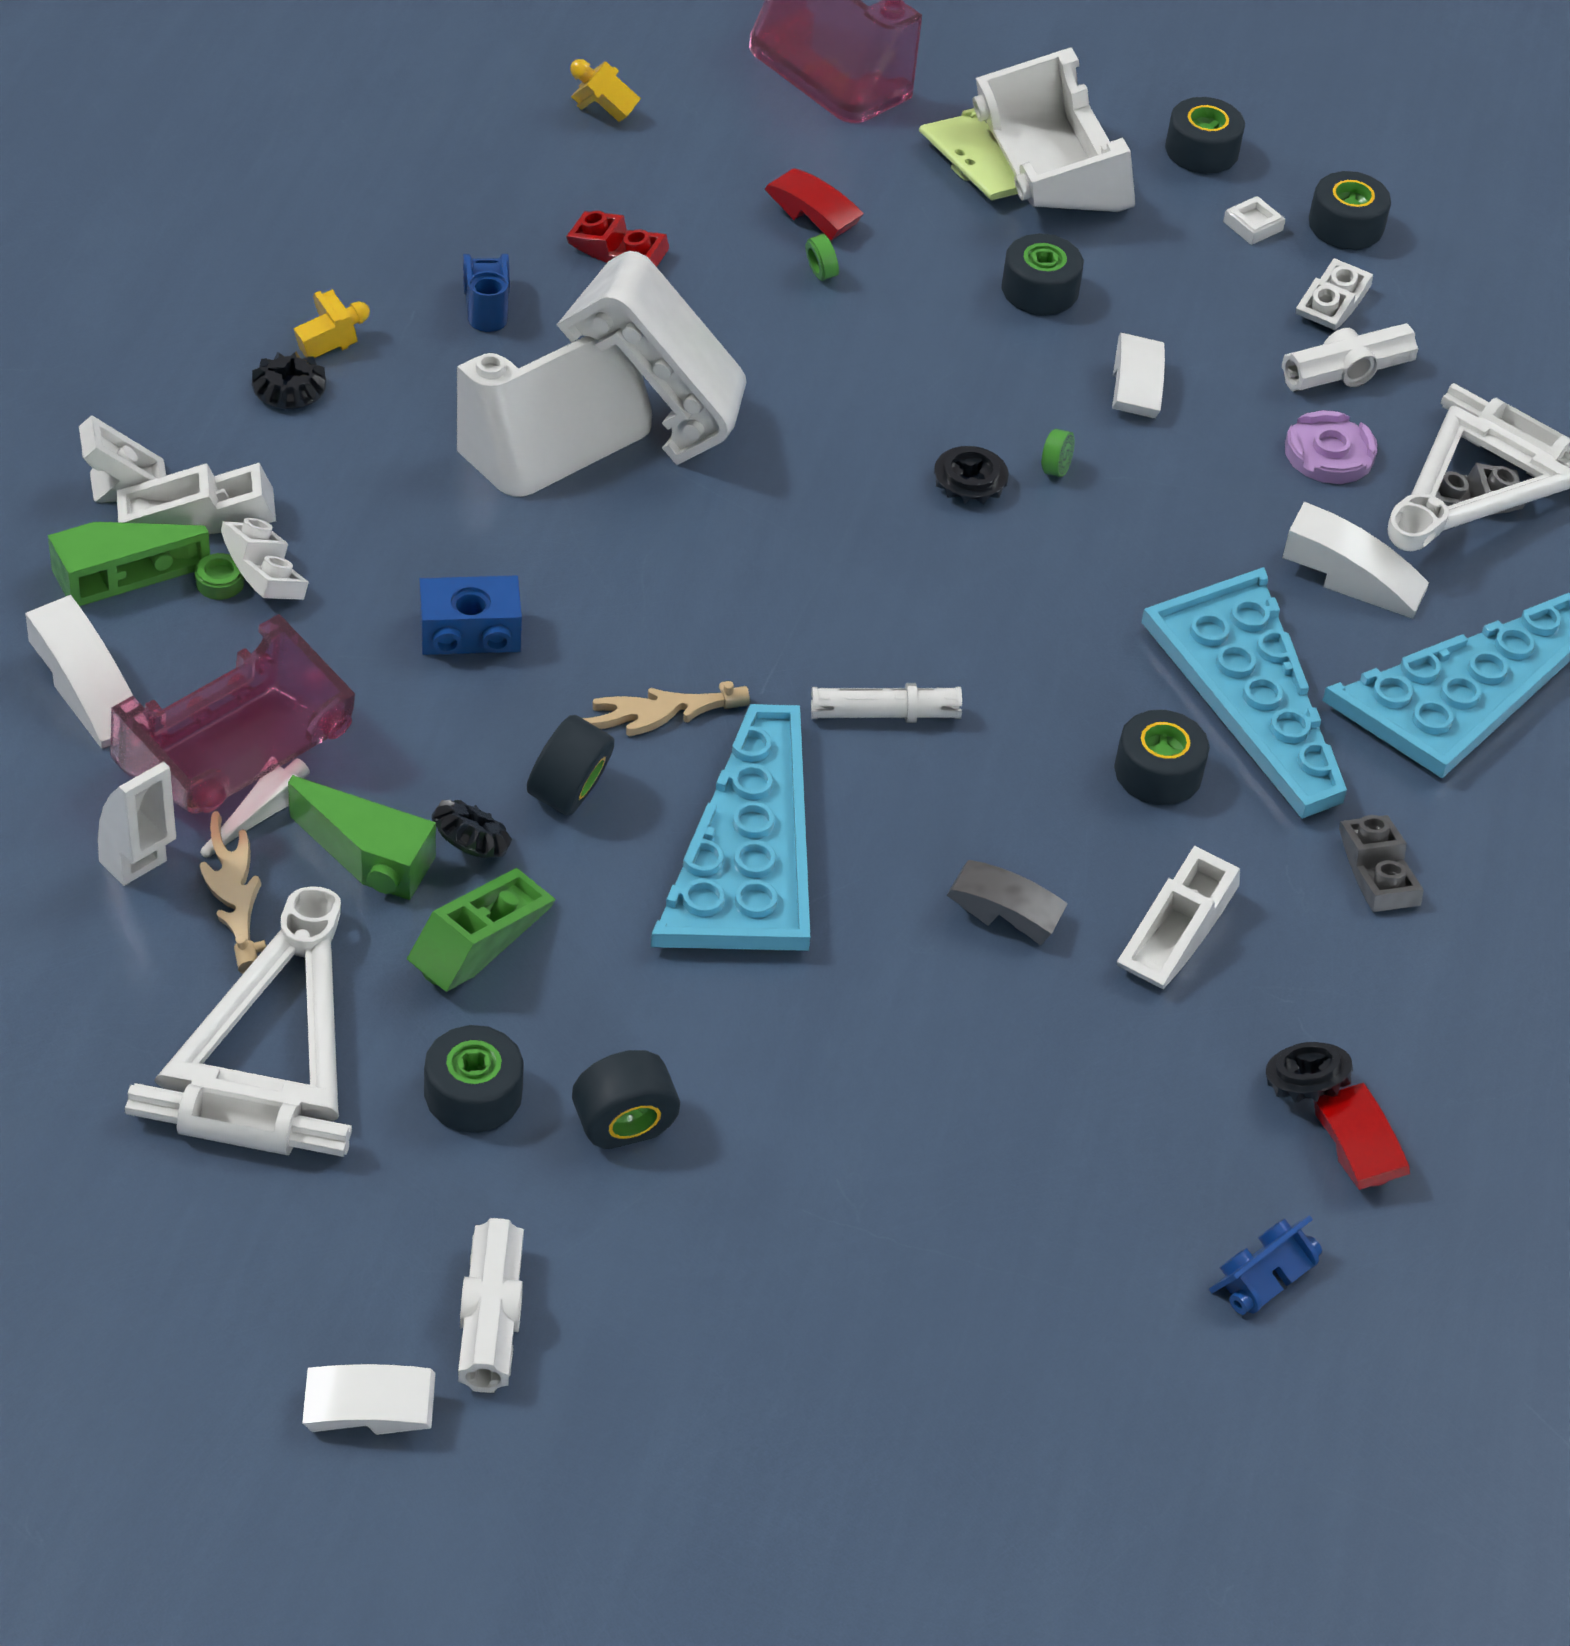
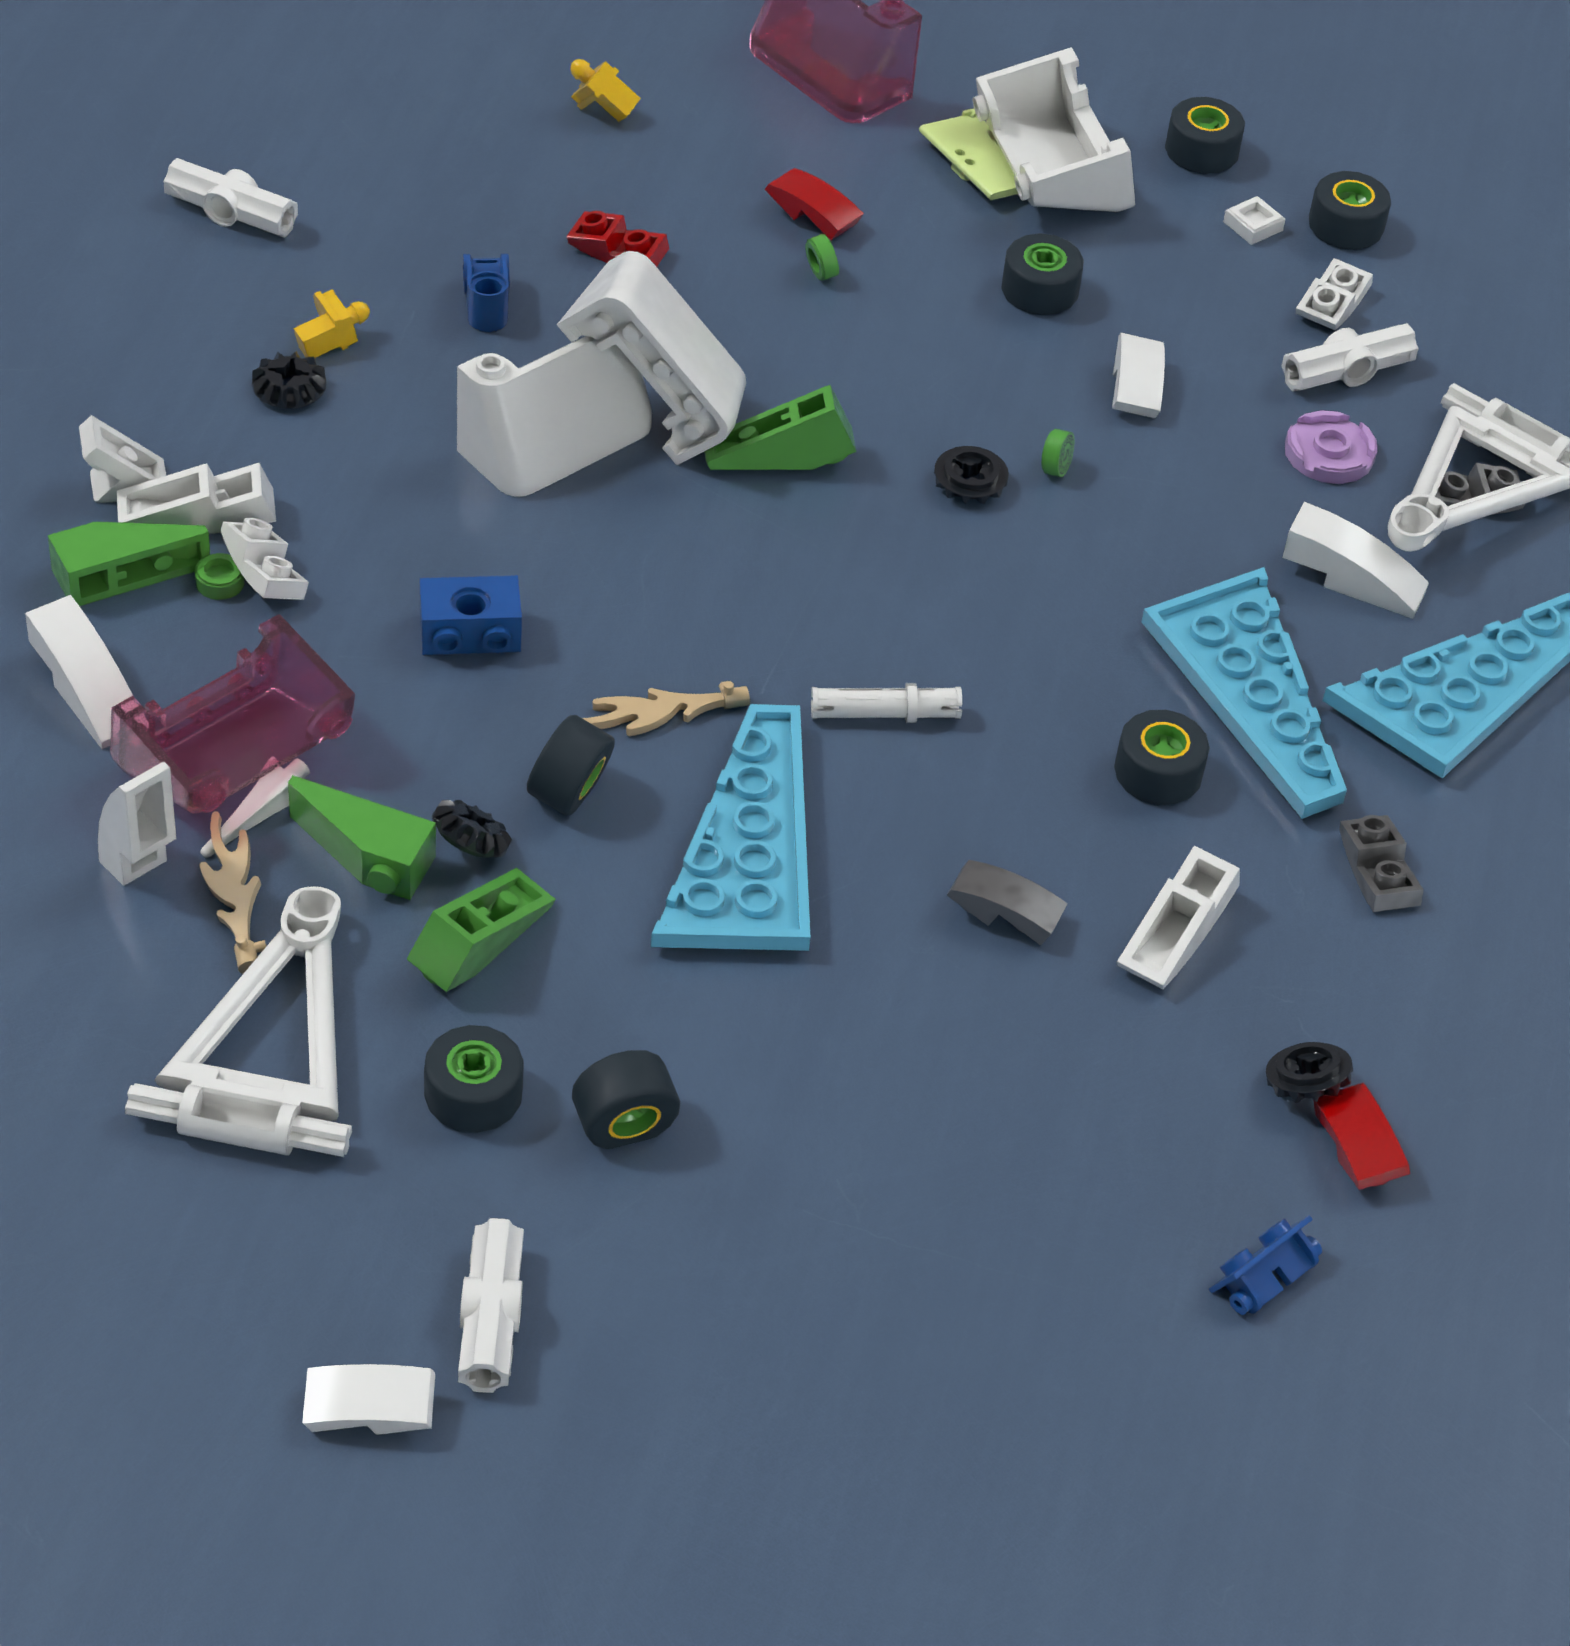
(230, 197): none -> white piece
(788, 437): none -> bright green slope

